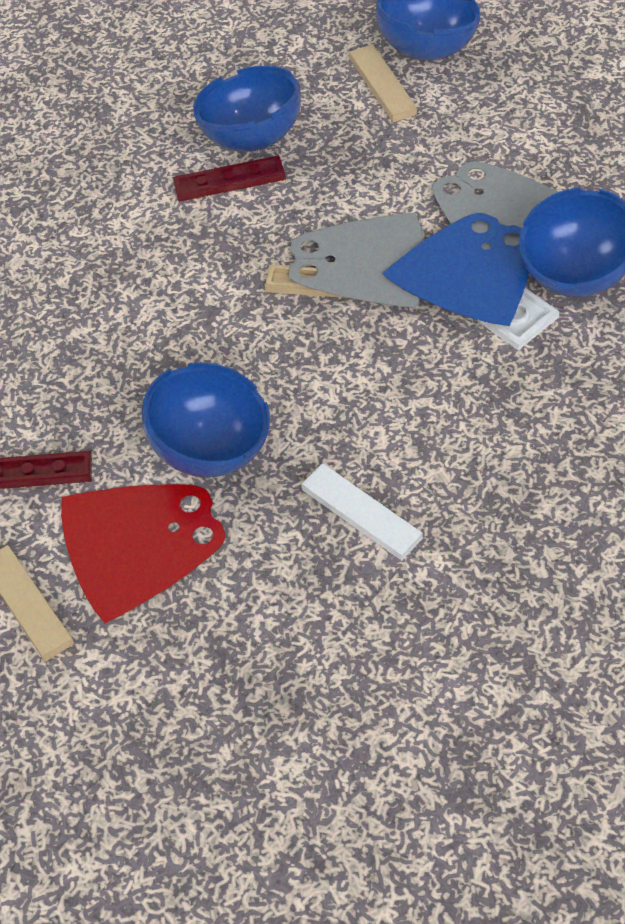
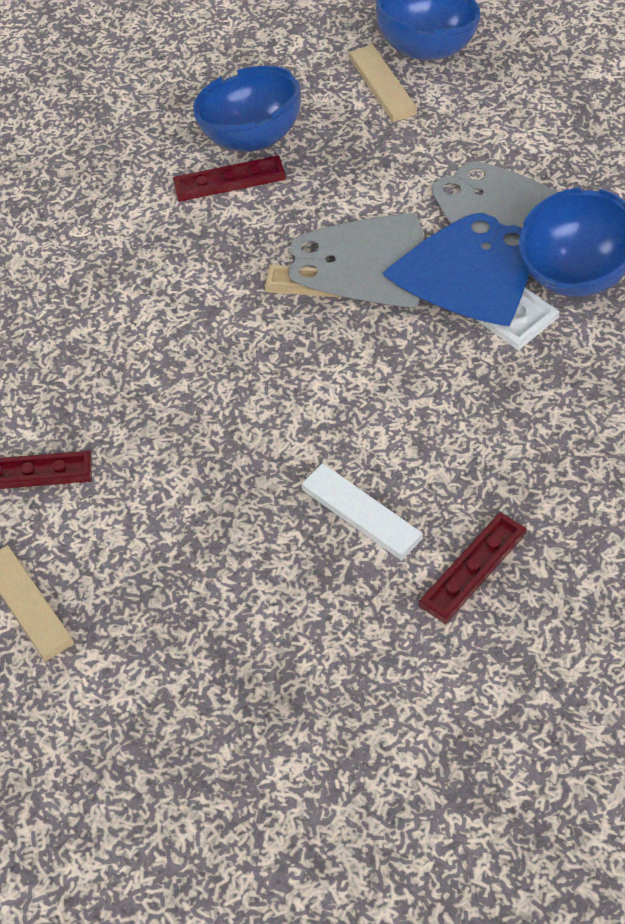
(124, 543): red piece -> none
(205, 419): blue piece -> none
(472, 567): none -> dark red tile

